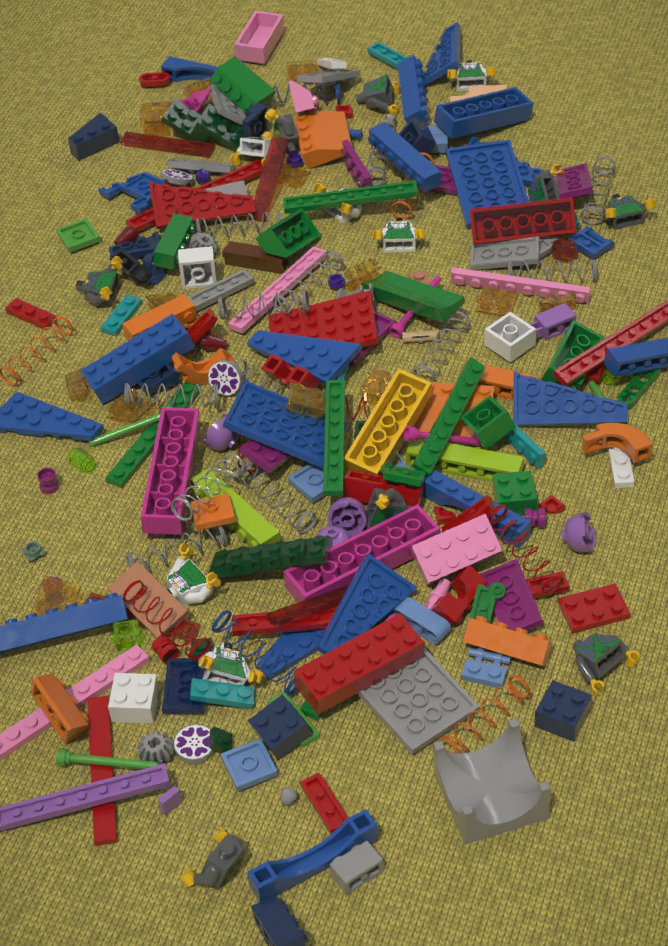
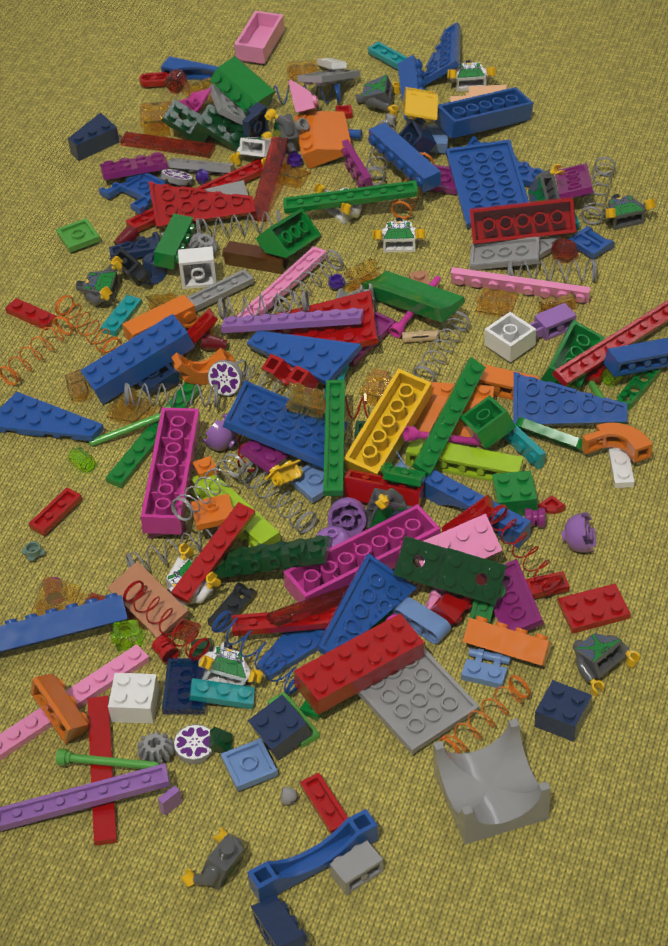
(47, 480): magenta wheel -> none
(55, 511): none -> red plate
(67, 312): none -> orange piece
(134, 166): none -> magenta plate
(176, 81): none -> clear red head
(203, 465): none -> orange plate
(213, 552): none -> red plate
(234, 604): none -> black plate
(283, 474): none -> yellow hinge
(292, 320): none -> medium lavender plate
(301, 125): none -> light grey hinge
(420, 104): none -> yellow slope
(443, 516): red tile -> none
(449, 570): none -> dark green bracket
(549, 434): none -> beam

